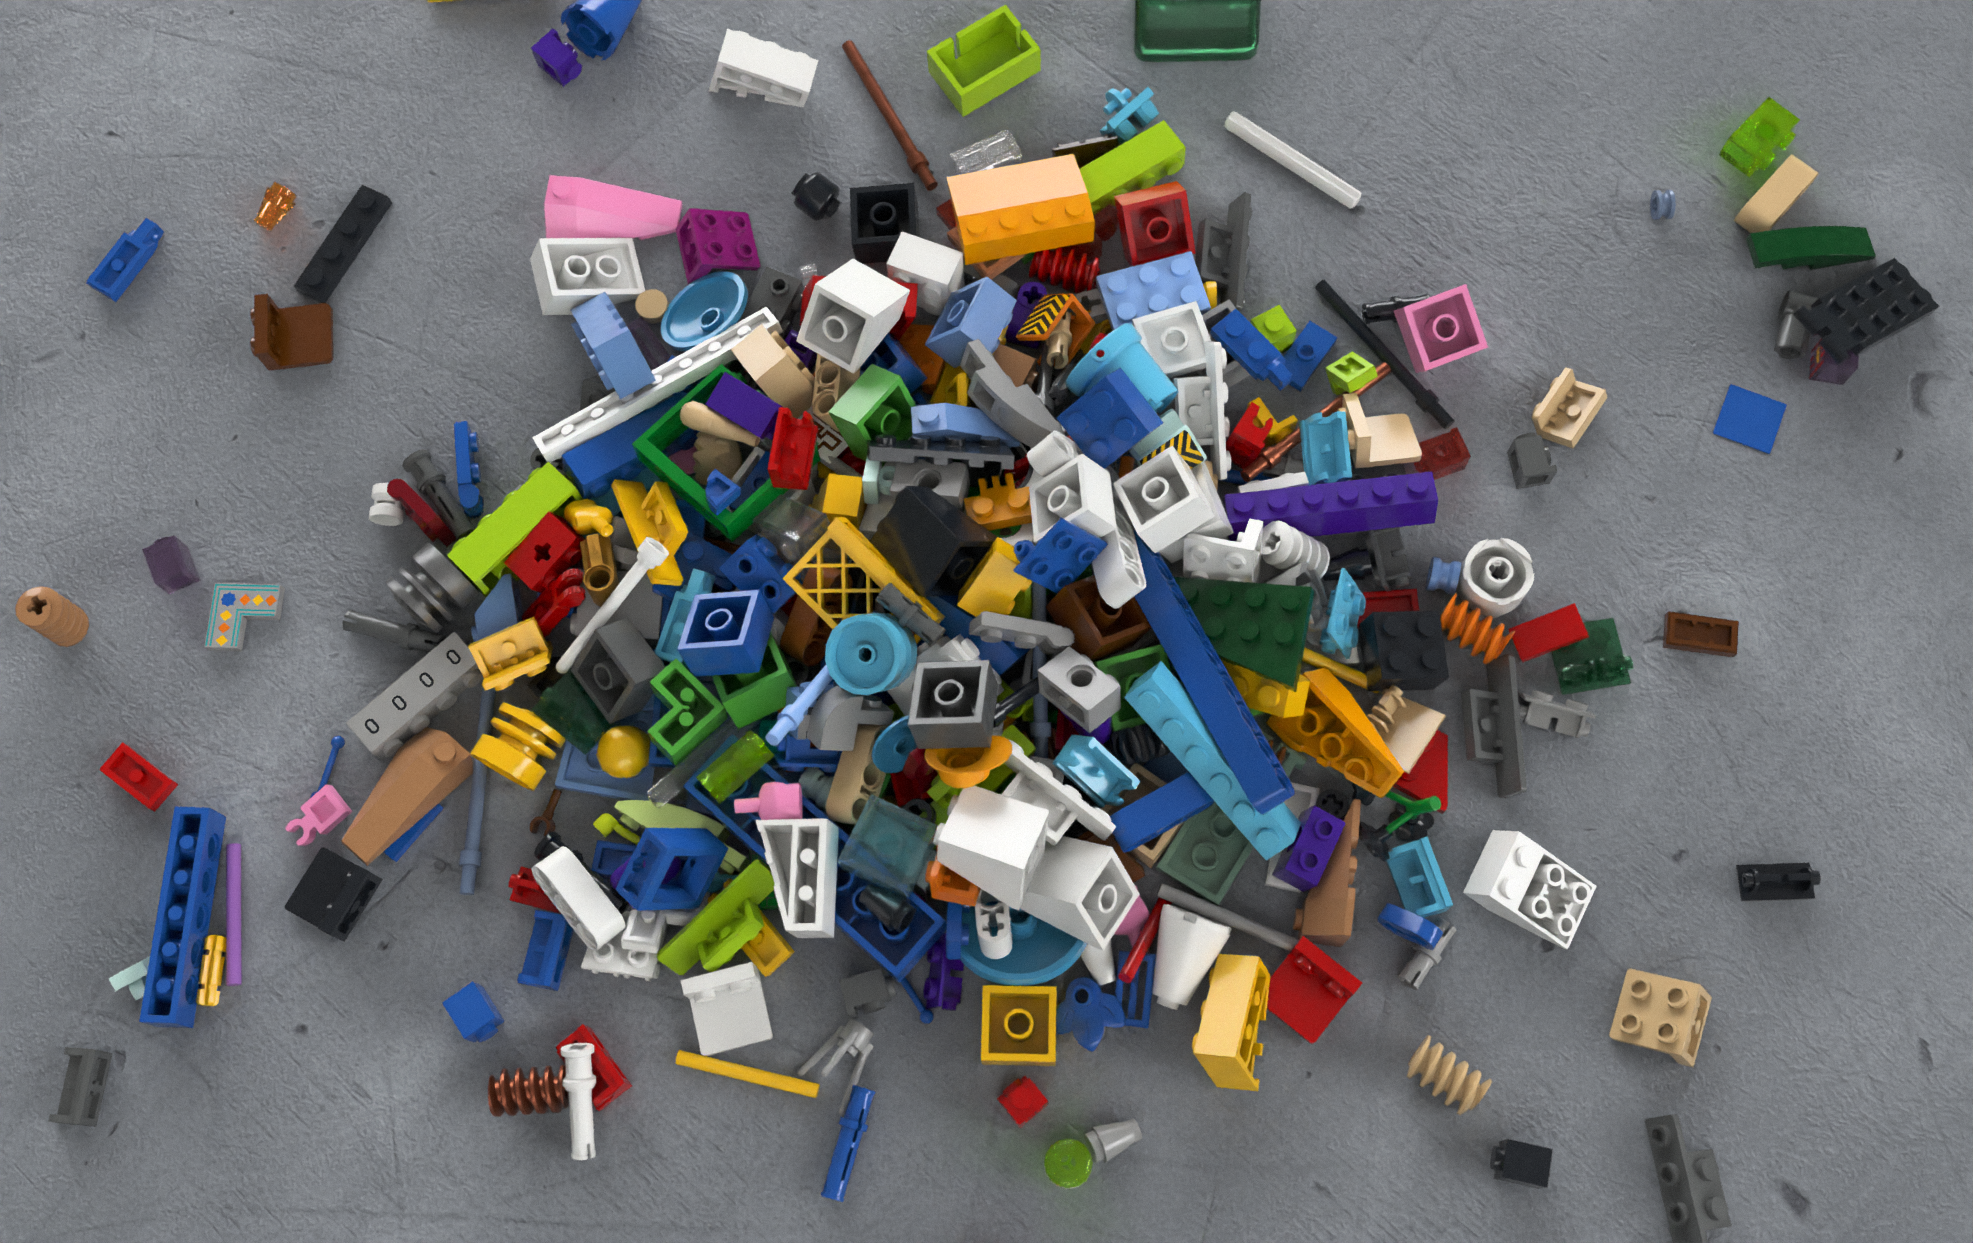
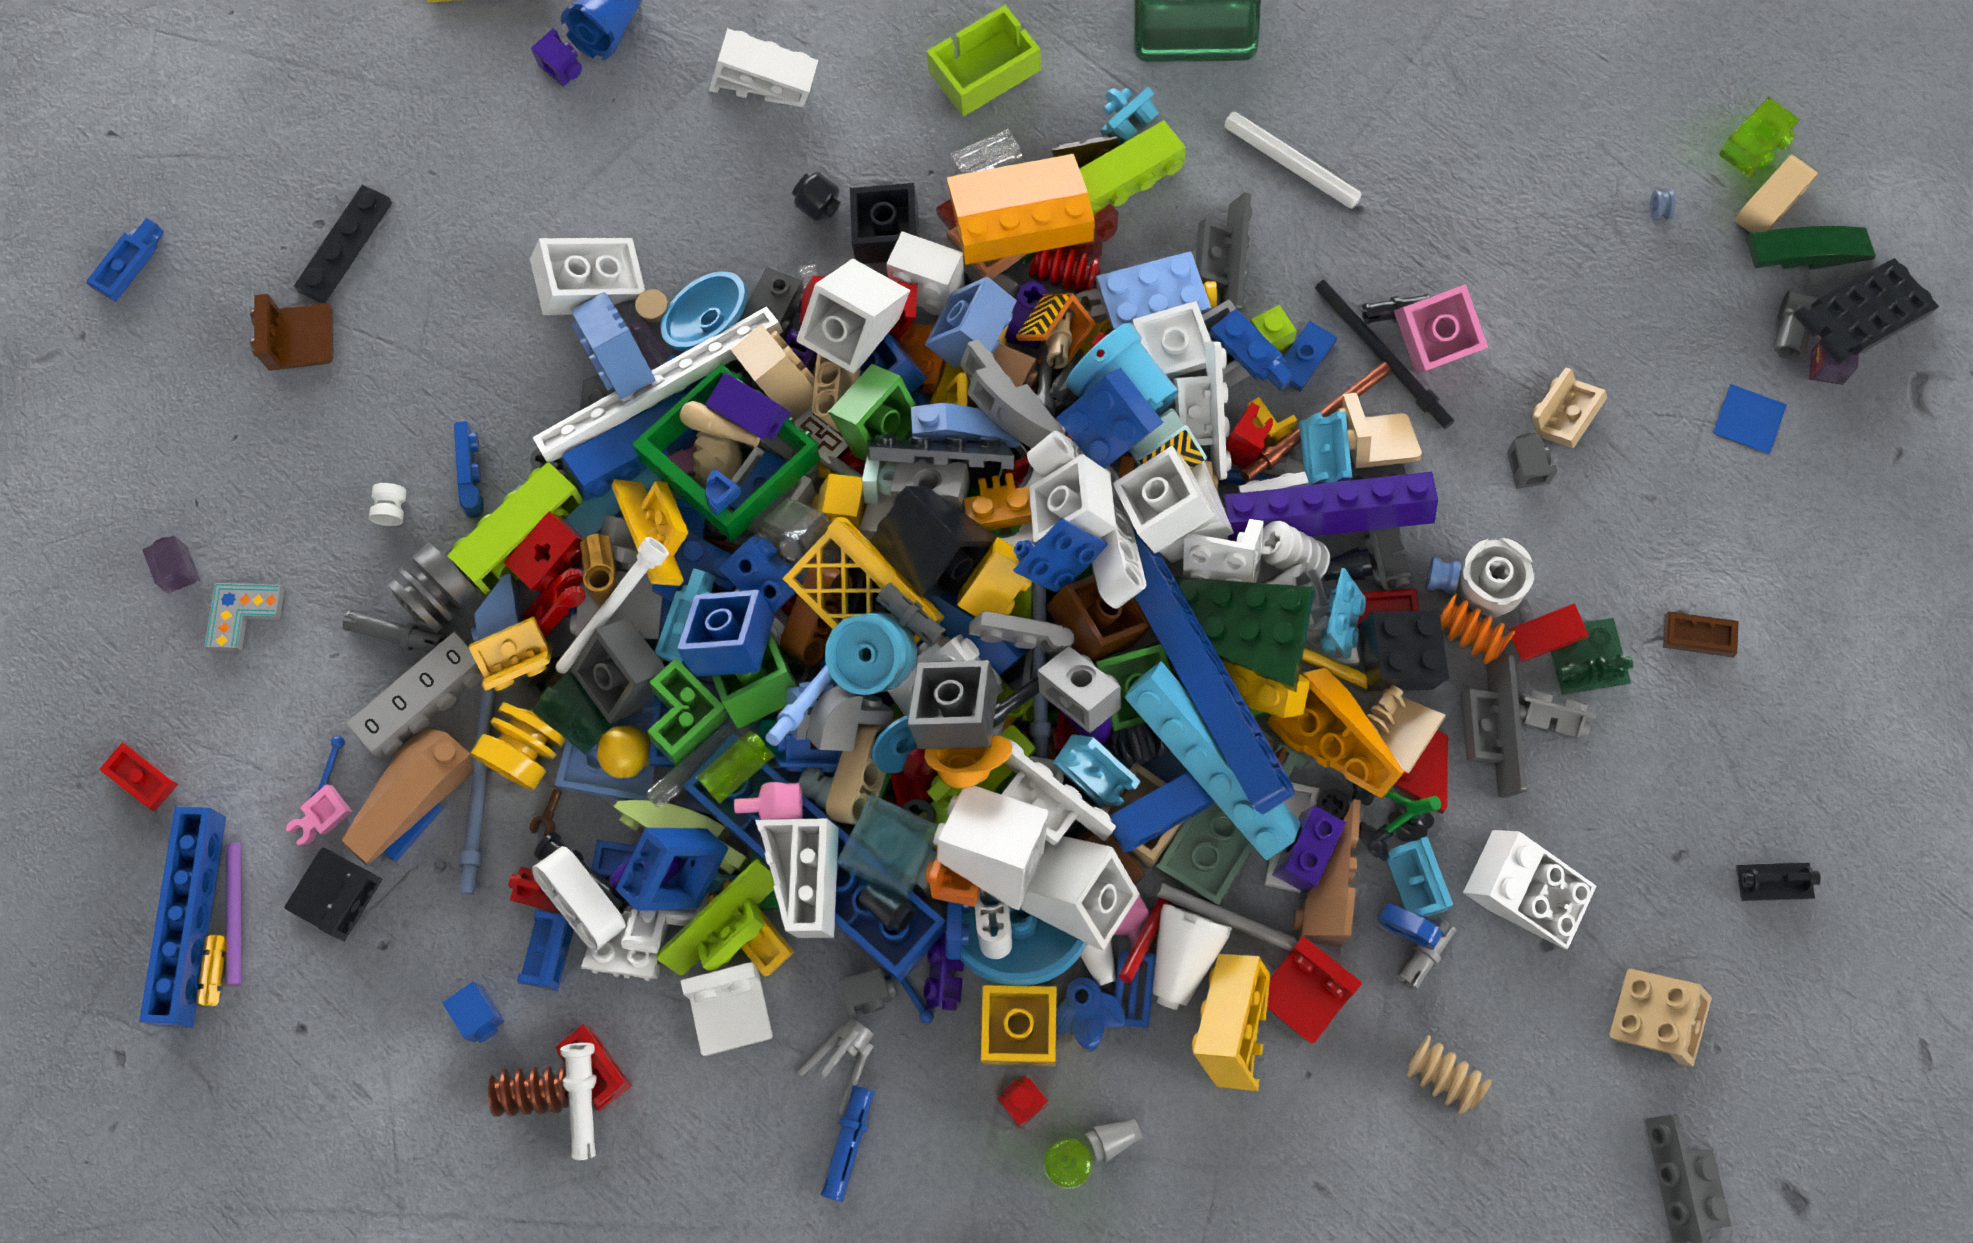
(52, 616): medium nougat piece -> none
(83, 1087): dark grey hinge -> none
(132, 976): light aqua tile -> none
(274, 206): clear orange cone -> none
(420, 512): dark red plate -> none
(433, 484): dark grey pin -> none
(589, 518): yellow piece -> none
(602, 210): bright pink wedge -> none
(607, 823): neon yellow hand -> none
(716, 241): magenta bracket -> none
(747, 1074): yellow bar -> none
(792, 450): red hinge -> none
(916, 159): copper bar -> none
(1154, 223): red brick -> none
(1350, 373): lime bracket -> none
(1454, 454): clear red brick -> none
(1521, 1163): black brick -> none

